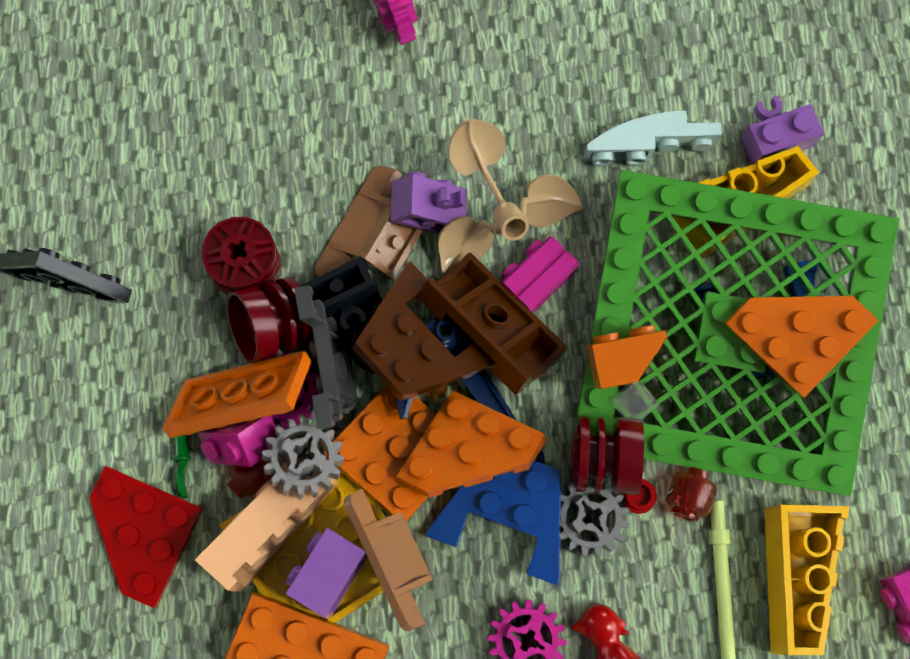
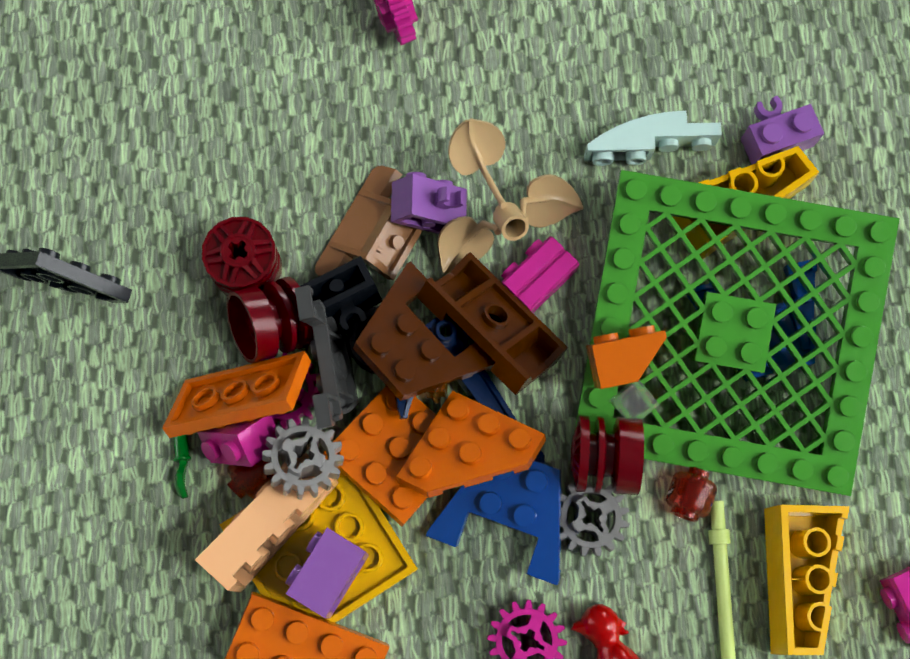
(141, 532): red plate -> none
(392, 556): medium nougat plate -> none
(643, 501): red plate -> none
(801, 334): orange plate -> none

